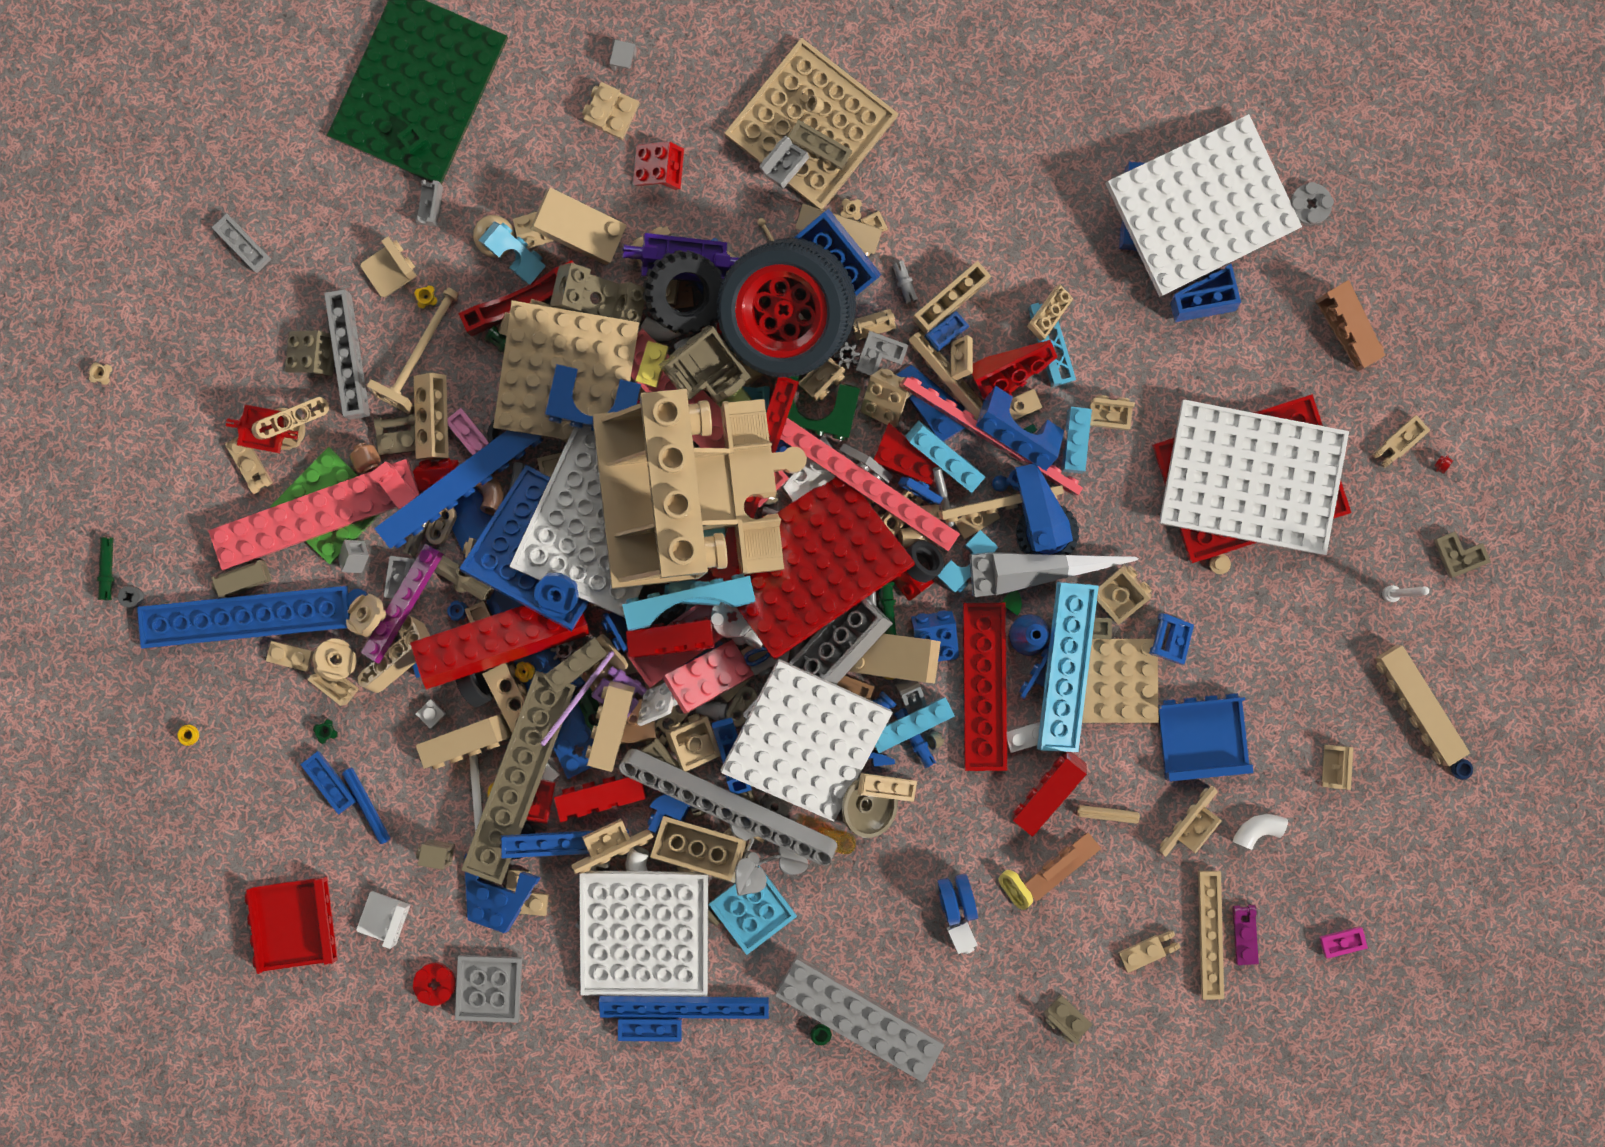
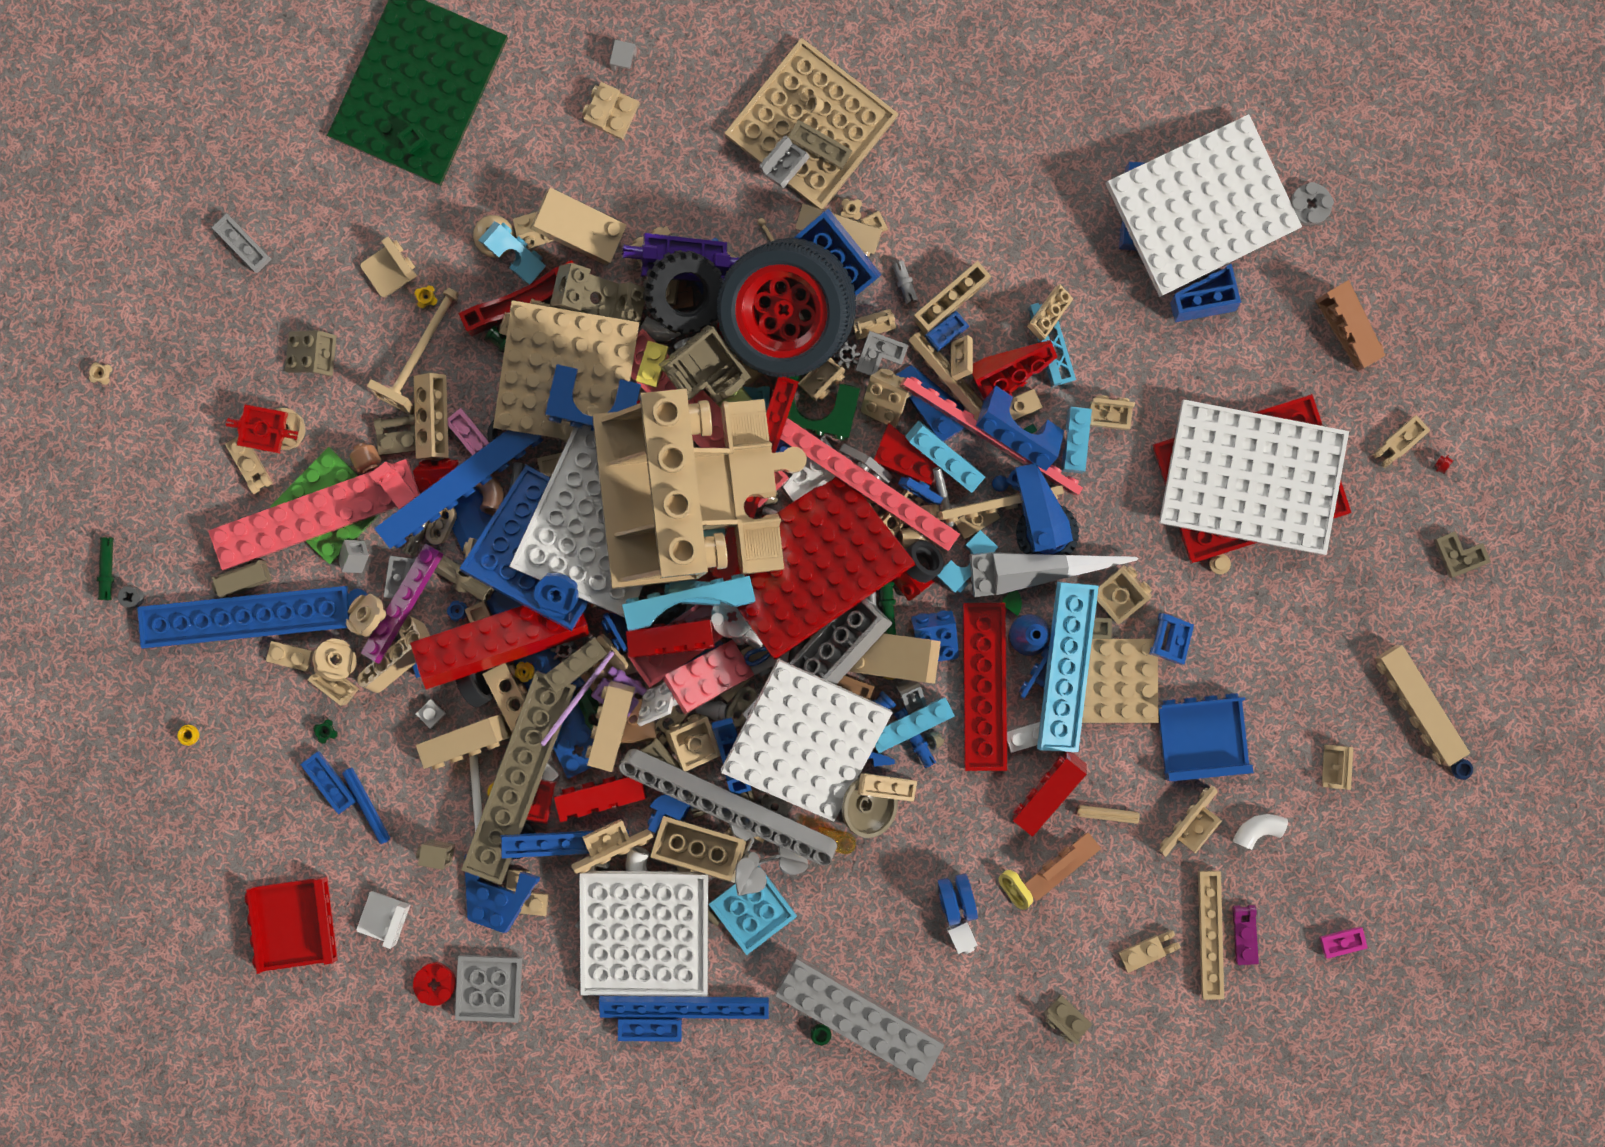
(291, 419): tan beam -> none
(347, 354): light grey brick -> none
(429, 203): light grey hinge -> none
(658, 164): red bracket -> none
(1393, 593): white piece -> none

